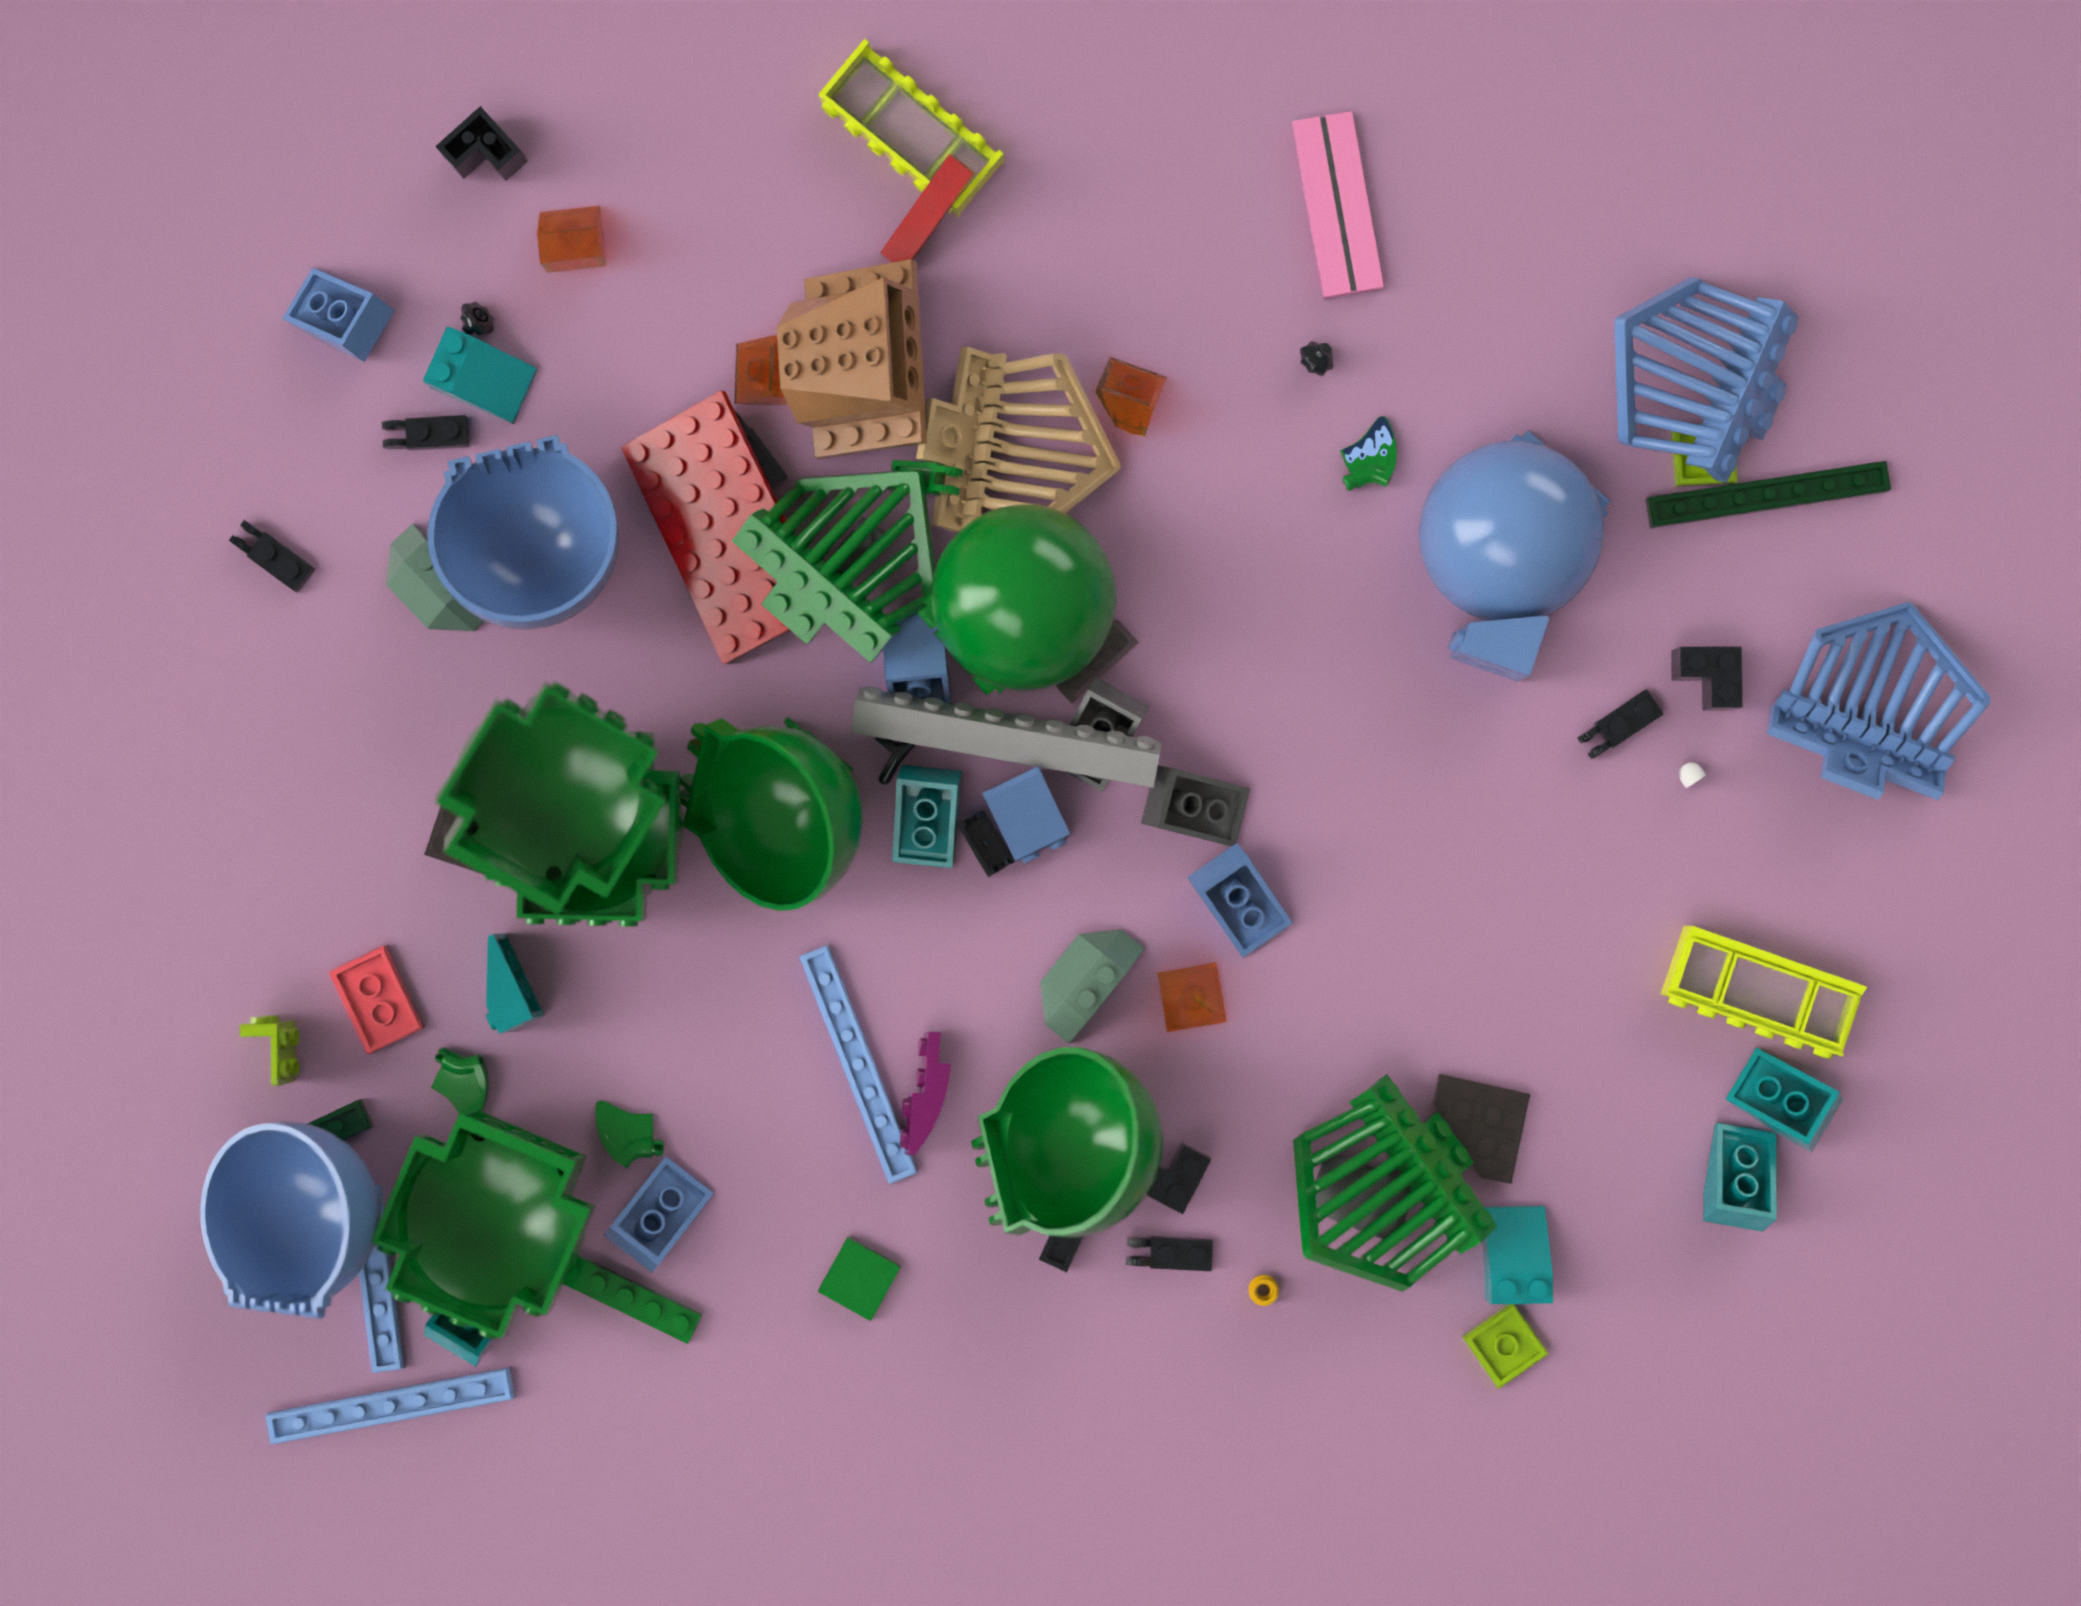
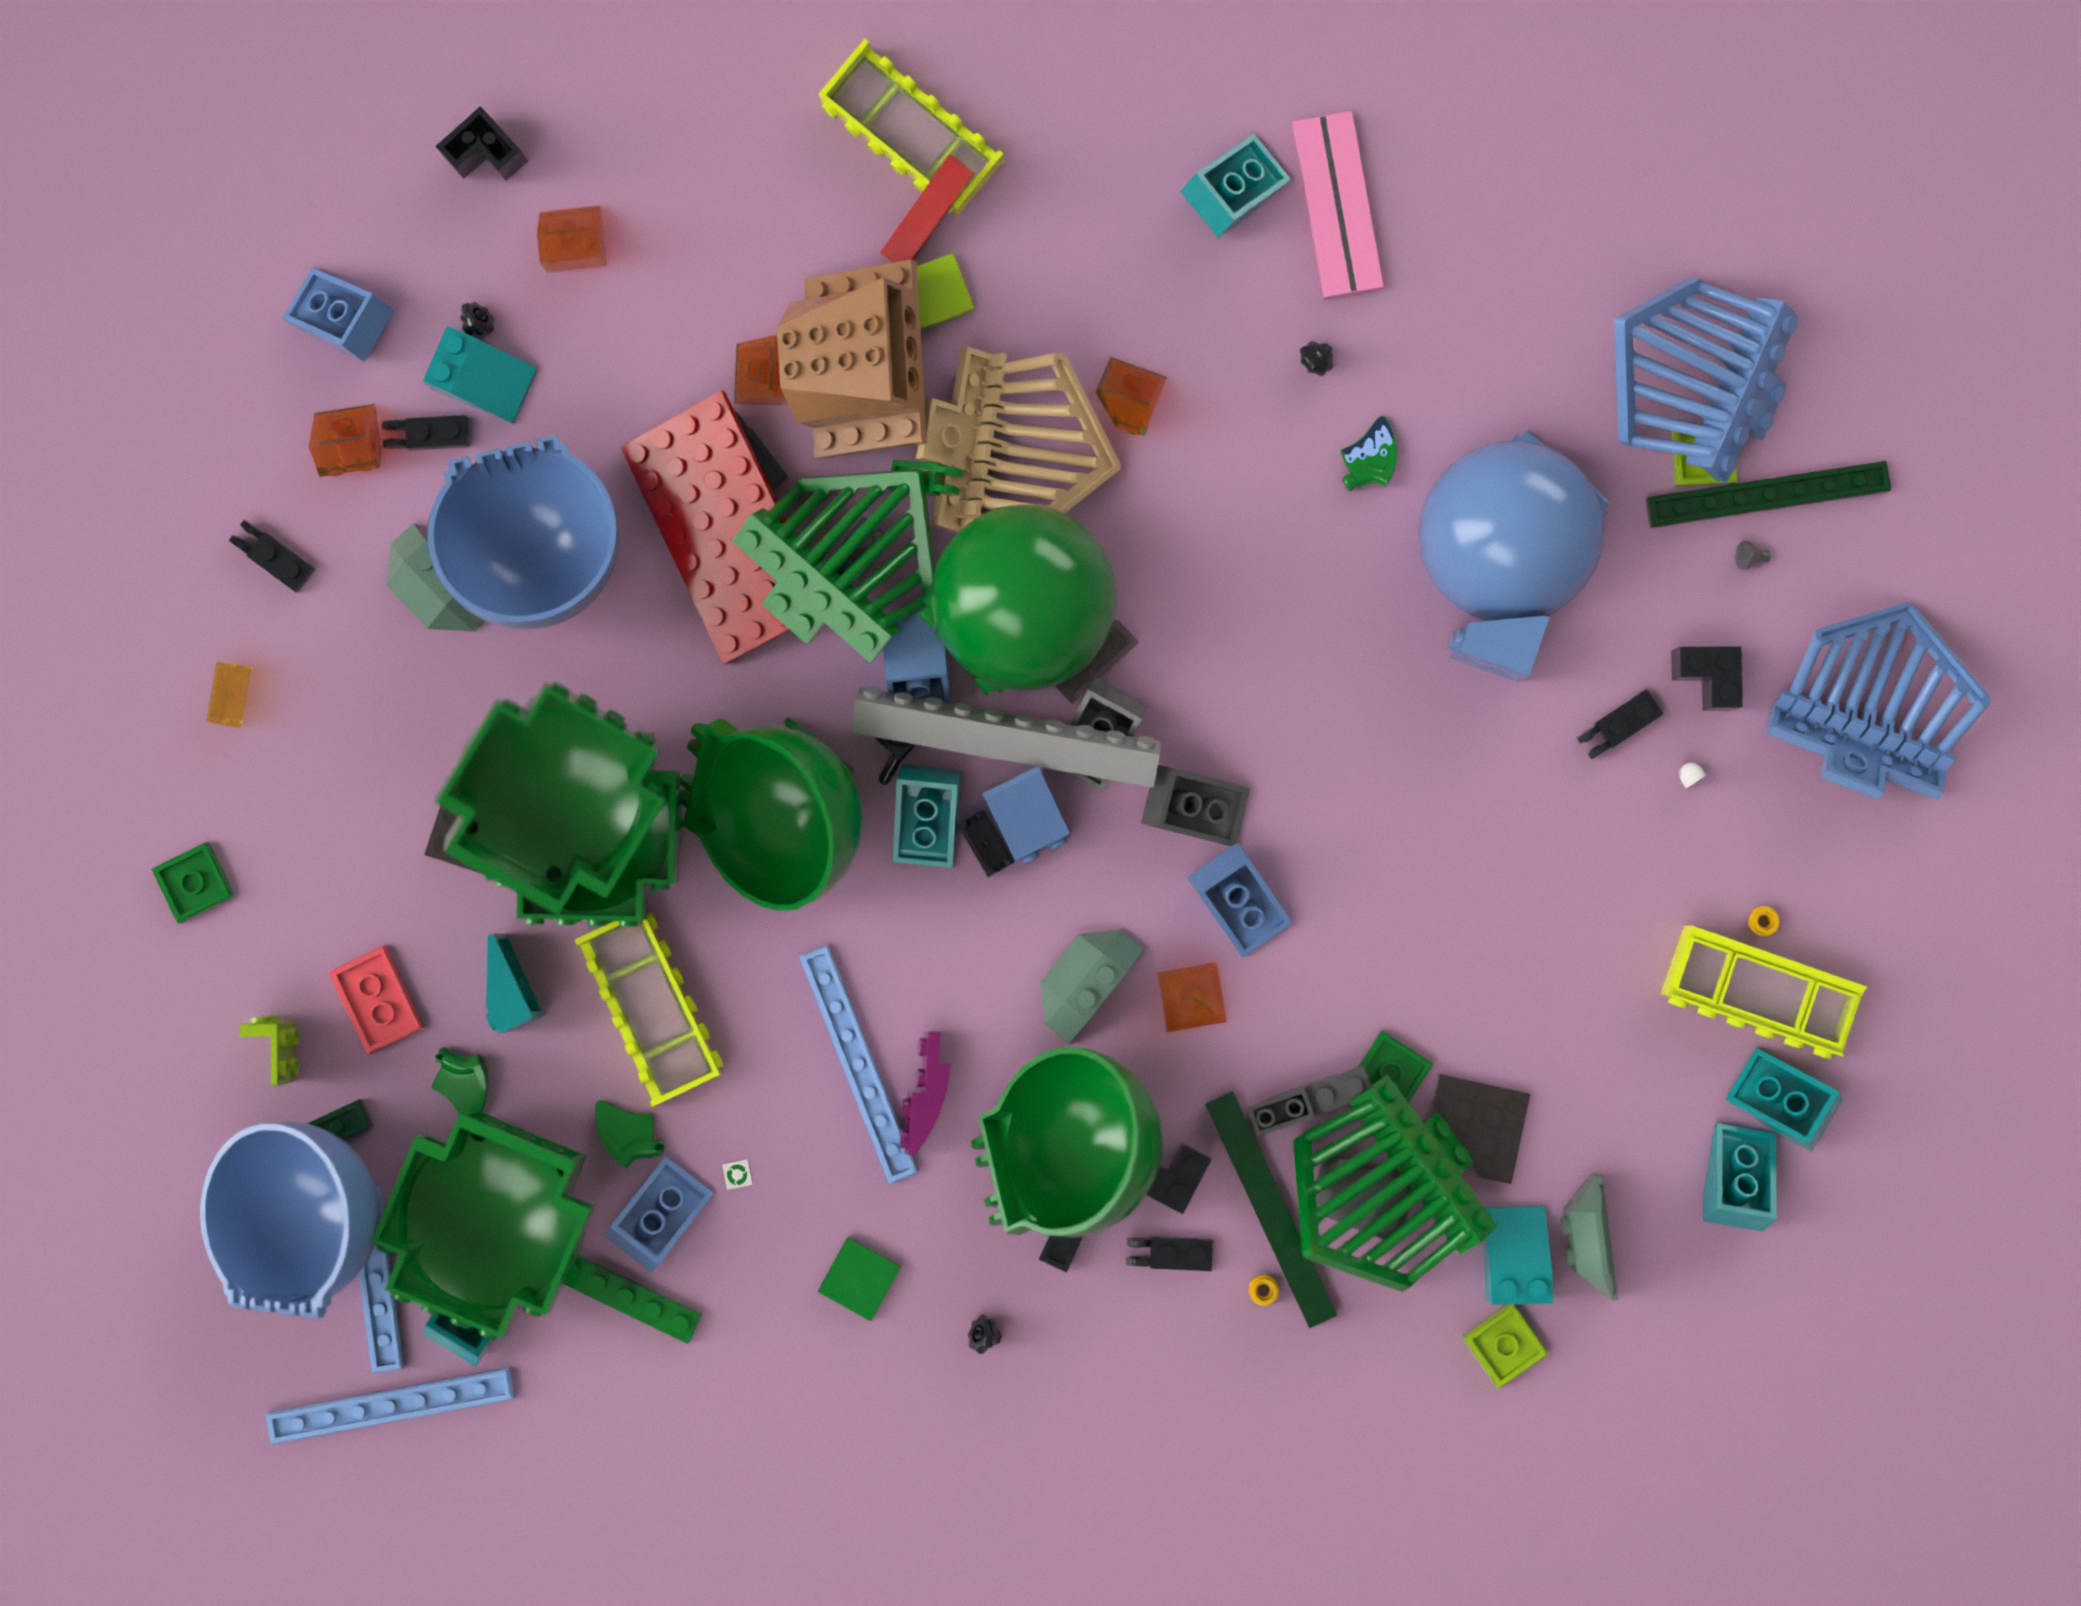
(193, 882): none -> green tile
(228, 694): none -> clear yellow hinge
(345, 440): none -> clear orange slope
(650, 1008): none -> clear window
(737, 1174): none -> white sticker
(941, 292): none -> lime tile
(983, 1334): none -> black piece
(1235, 185): none -> teal slope
(1270, 1209): none -> dark green tile
(1308, 1100): none -> dark grey slope
(1397, 1061): none -> green tile
(1589, 1236): none -> sand green wedge
(1749, 555): none -> dark grey rock
(1772, 921): none -> yellow plate

